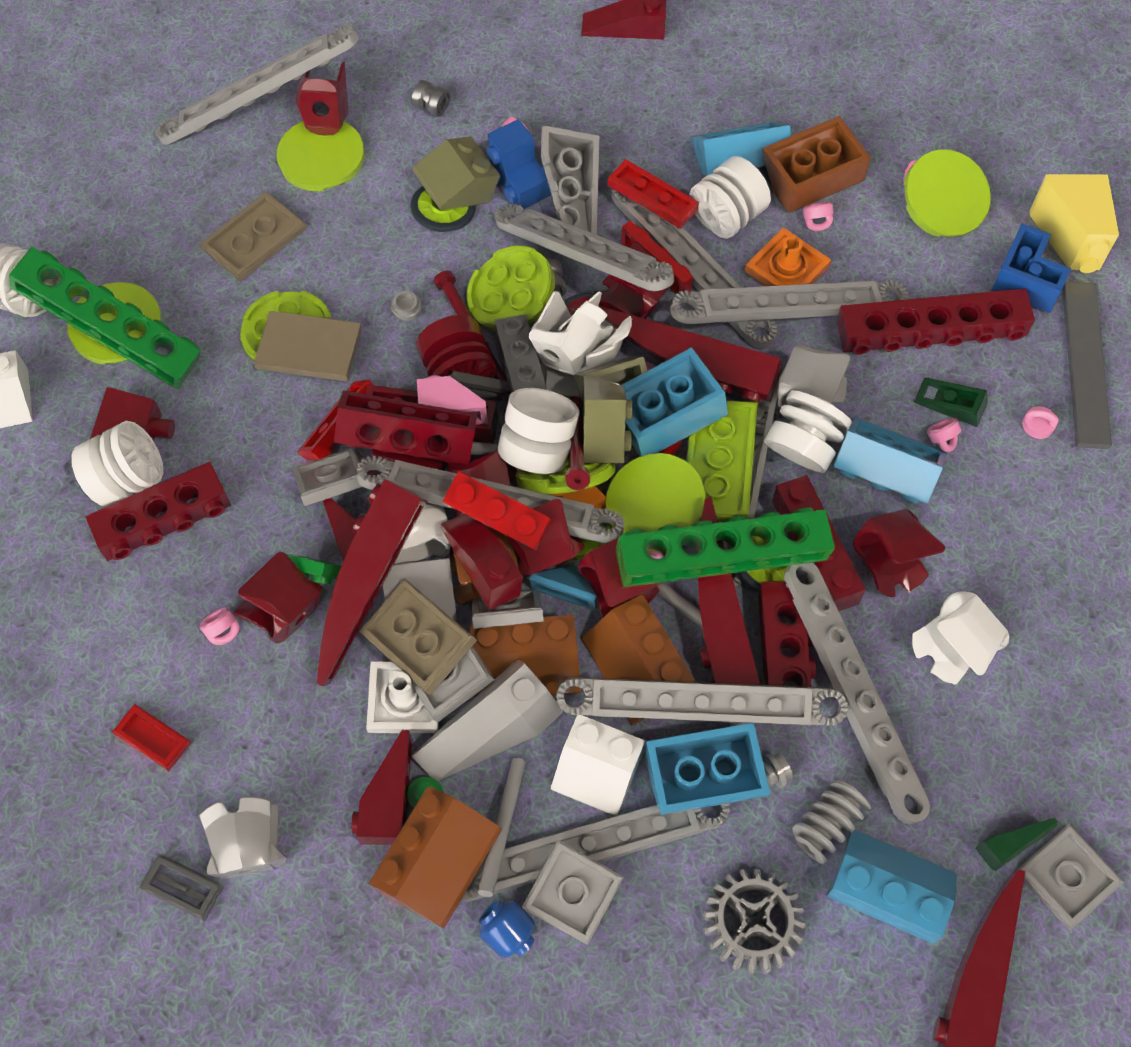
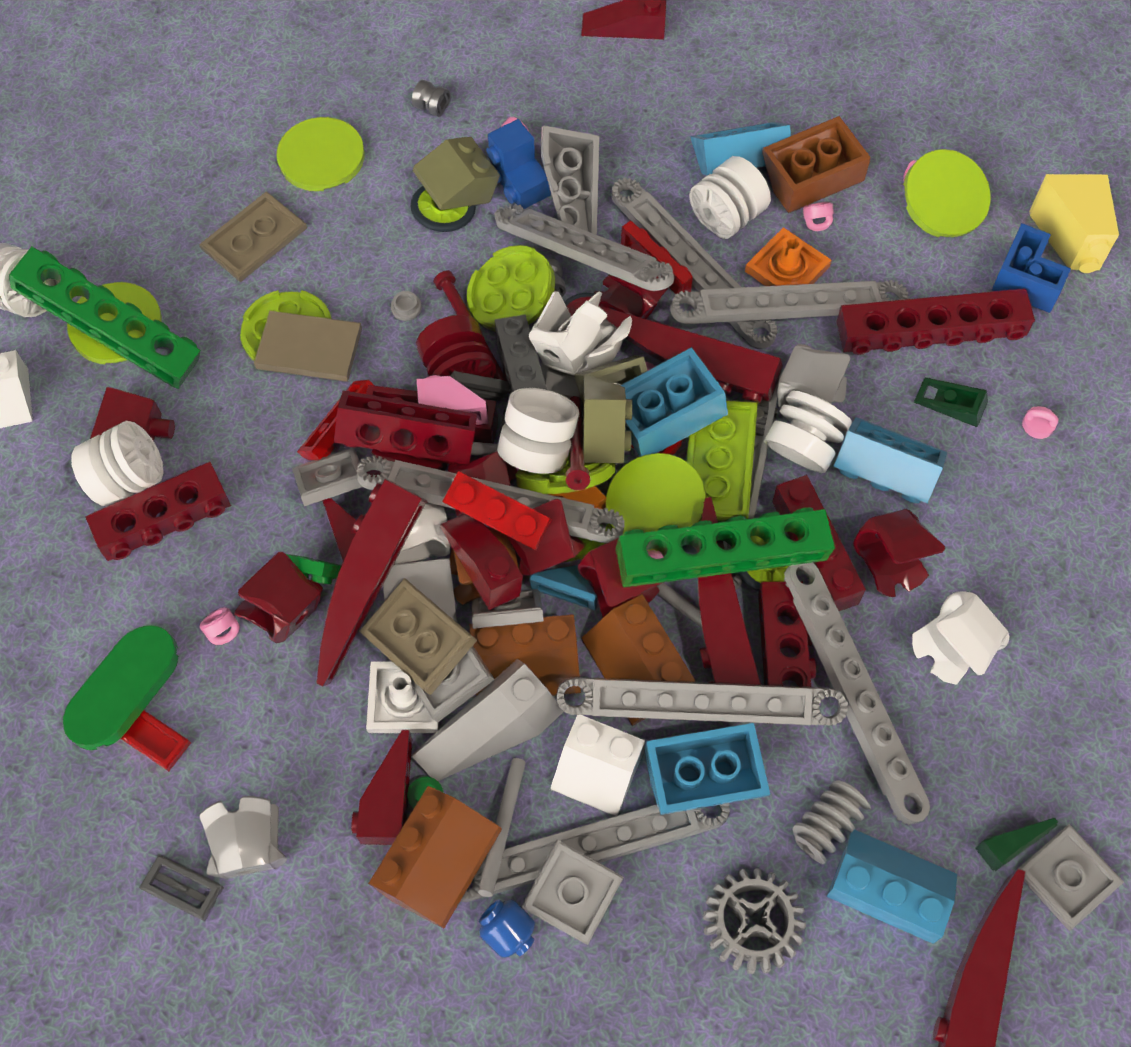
(120, 687): none -> green tile
(262, 81): light grey plate -> none
(327, 91): dark red piece -> none
(653, 193): red plate -> none
(777, 770): light grey plate -> none
(943, 431): bright pink tile -> none
(1086, 366): dark grey tile -> none

